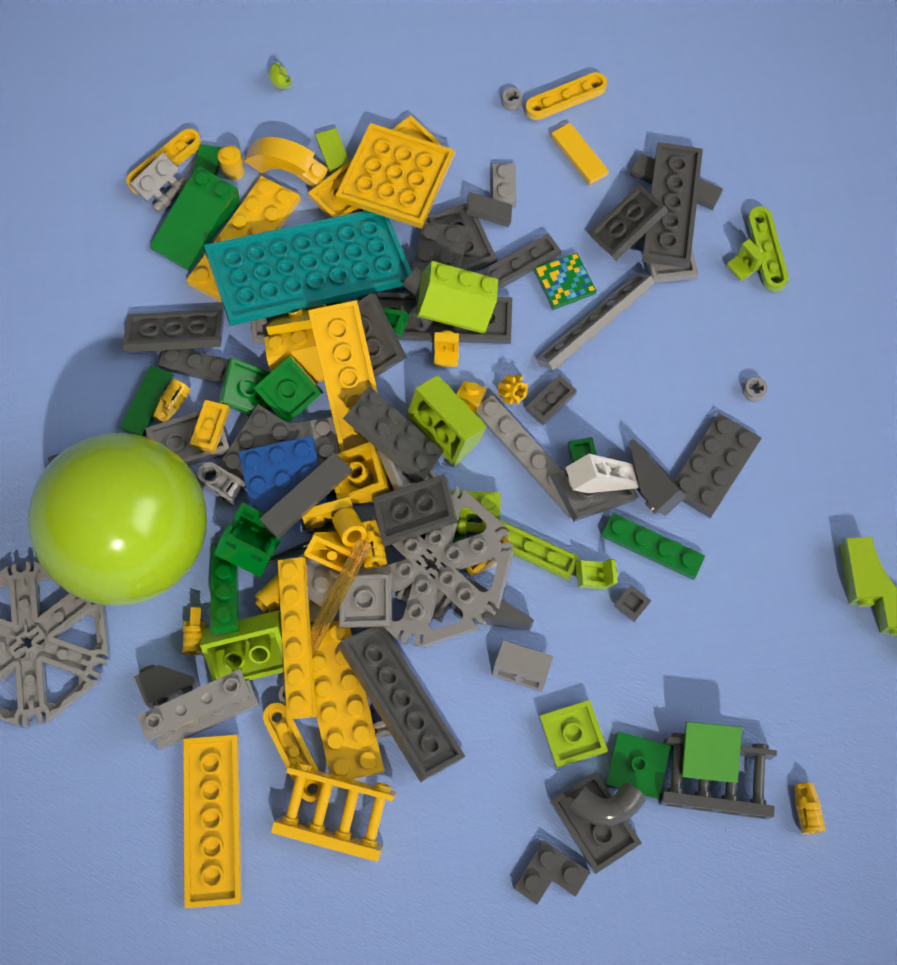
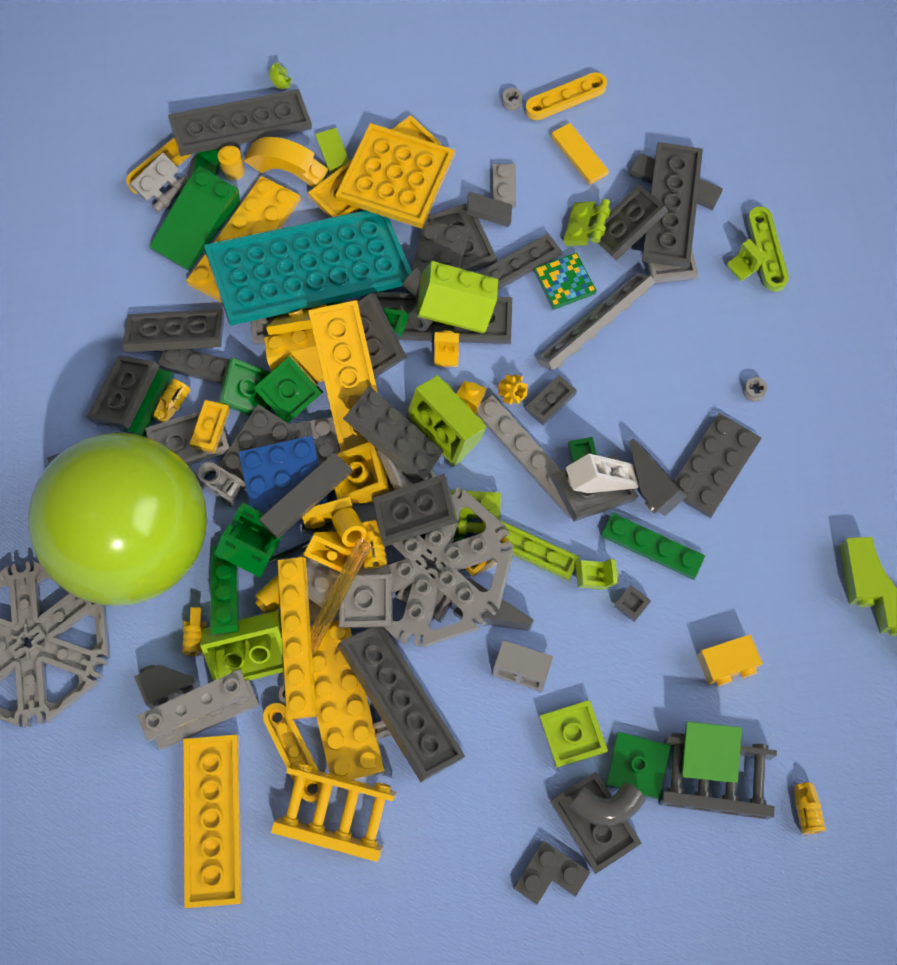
(123, 392): none -> dark grey plate
(239, 122): none -> dark grey plate
(581, 222): none -> lime plate
(730, 660): none -> yellow brick

